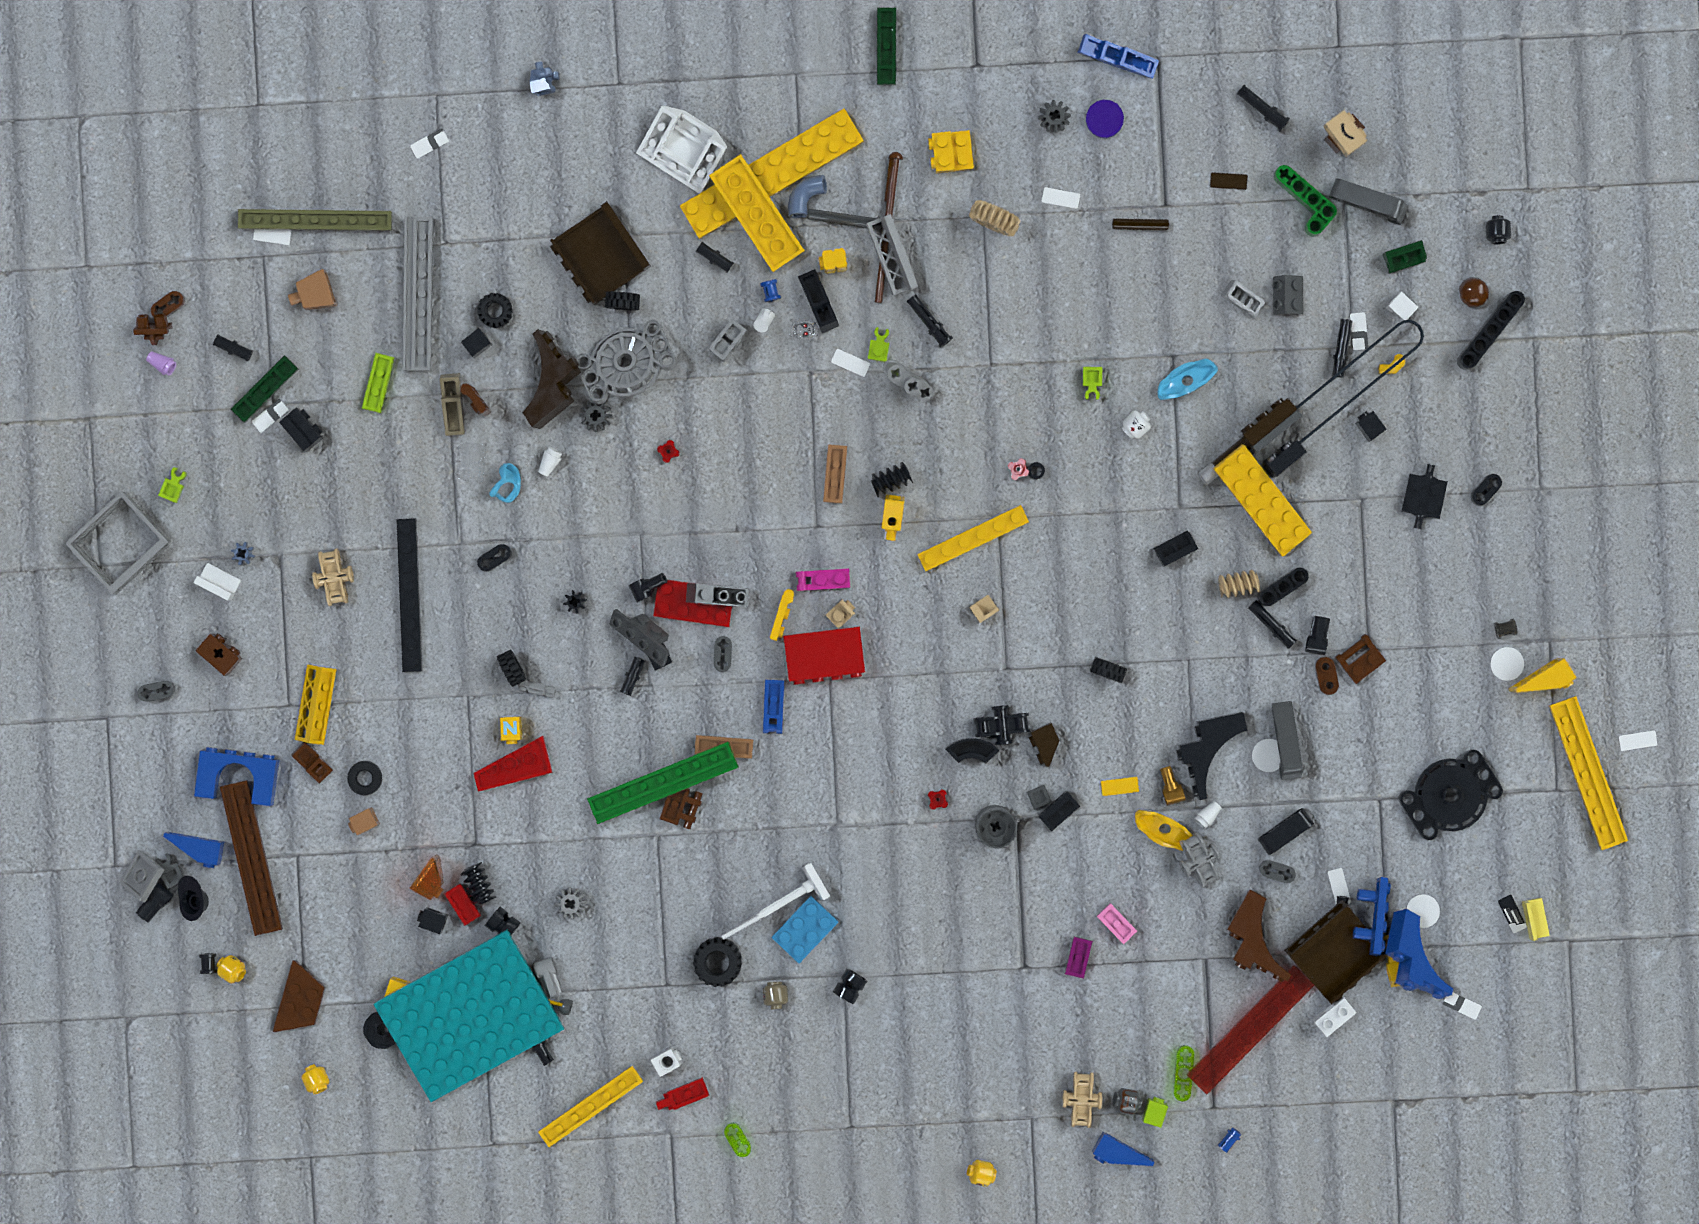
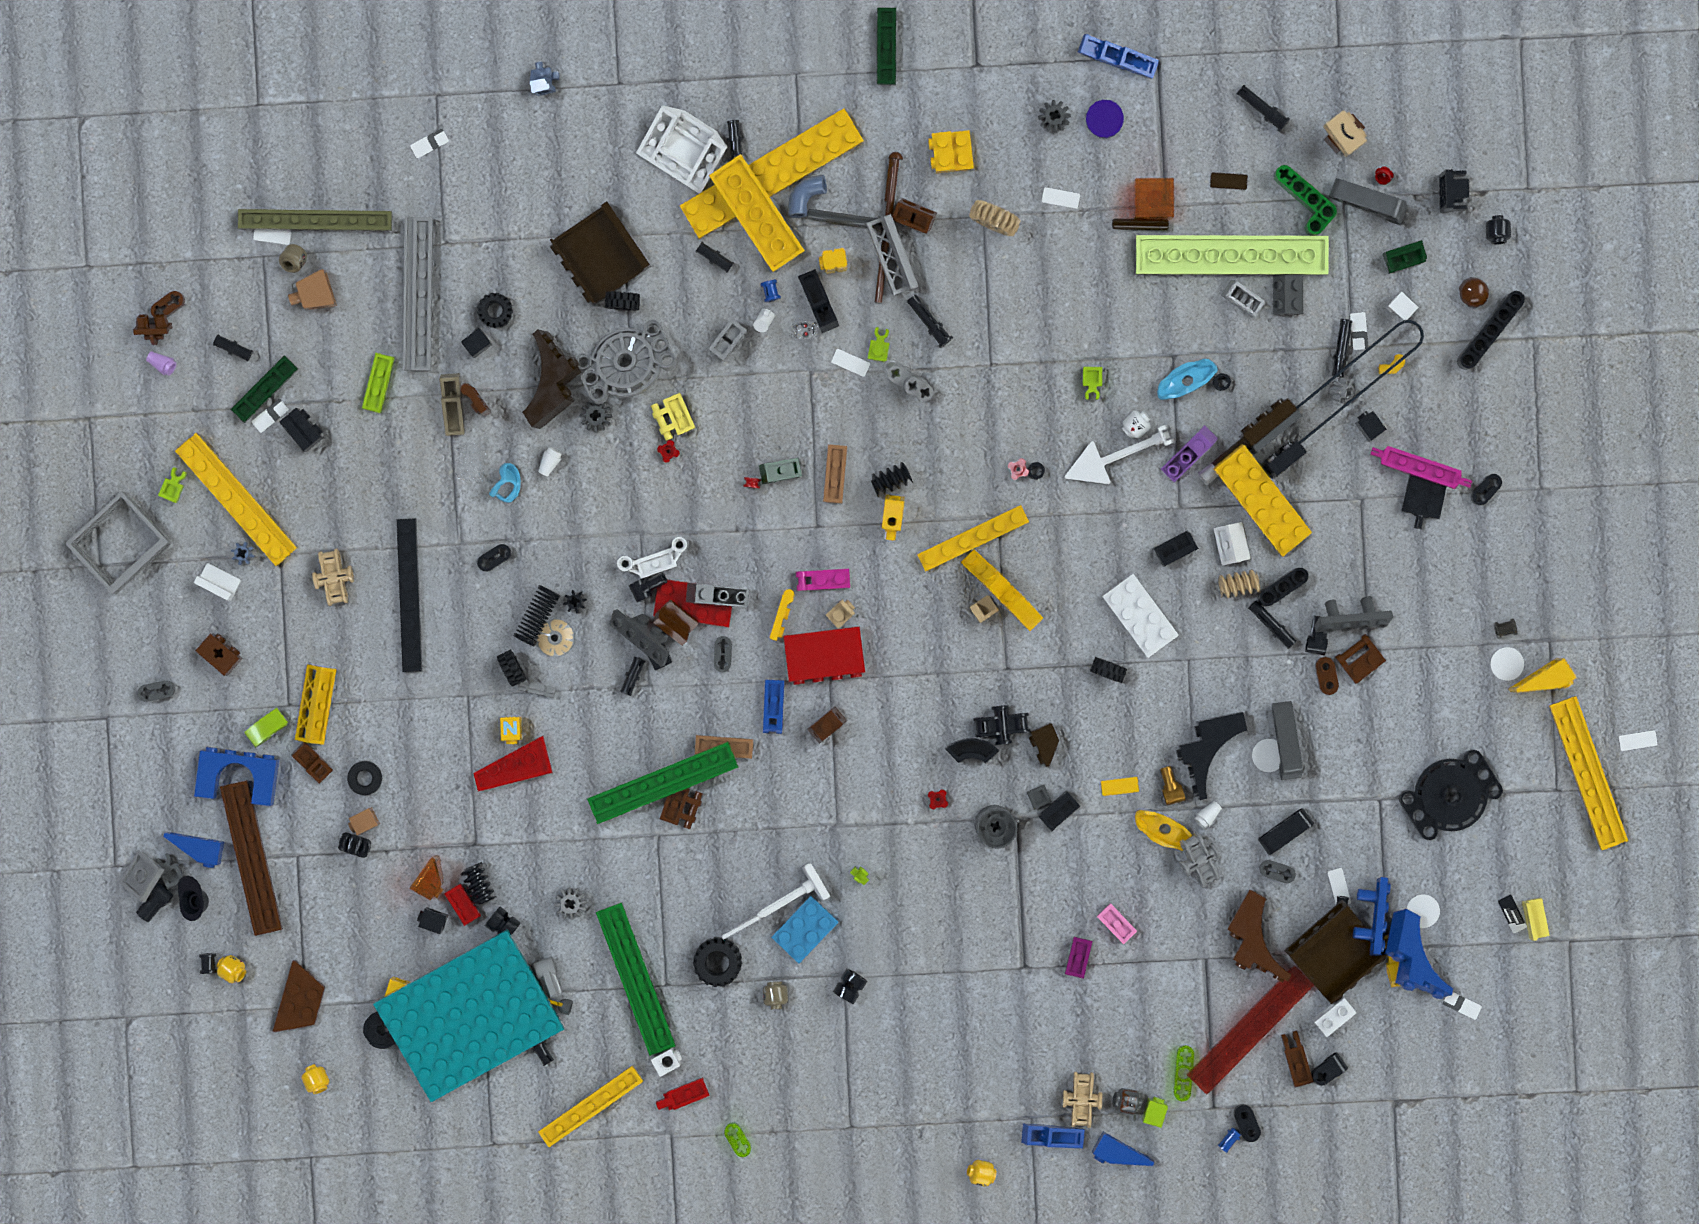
(236, 499): none -> yellow plate
(266, 727): none -> lime slope
(292, 258): none -> dark tan head
(354, 845): none -> black gear
(555, 596): none -> black piece
(565, 638): none -> tan dish
(635, 979): none -> green plate
(656, 562): none -> white plate
(675, 622): none -> reddish brown panel
(678, 414): none -> light yellow plate
(734, 138): none -> black pin
(752, 482): none -> red bush
(780, 470): none -> plate
(827, 725): none -> reddish brown torso
(860, 875): none -> lime plate
(914, 215): none -> reddish brown brick
(1002, 589): none -> yellow arch
(1052, 1136): none -> blue slope
(1091, 466): none -> white piece
(1140, 615): none -> white plate
(1153, 198): none -> clear orange brick
(1189, 453): none -> medium lavender slope
(1216, 383): none -> black bush
(1232, 255): none -> yellowish green plate
(1232, 543): none -> white panel
(1247, 1123): none -> black plate
(1297, 1061): none -> reddish brown hinge
(1331, 1067): none -> black piece
(1341, 390): none -> light grey gear
(1363, 621): none -> dark grey plate
(1381, 178): none -> red plate
(1421, 467): none -> dark pink plate
(1453, 190): none -> black panel

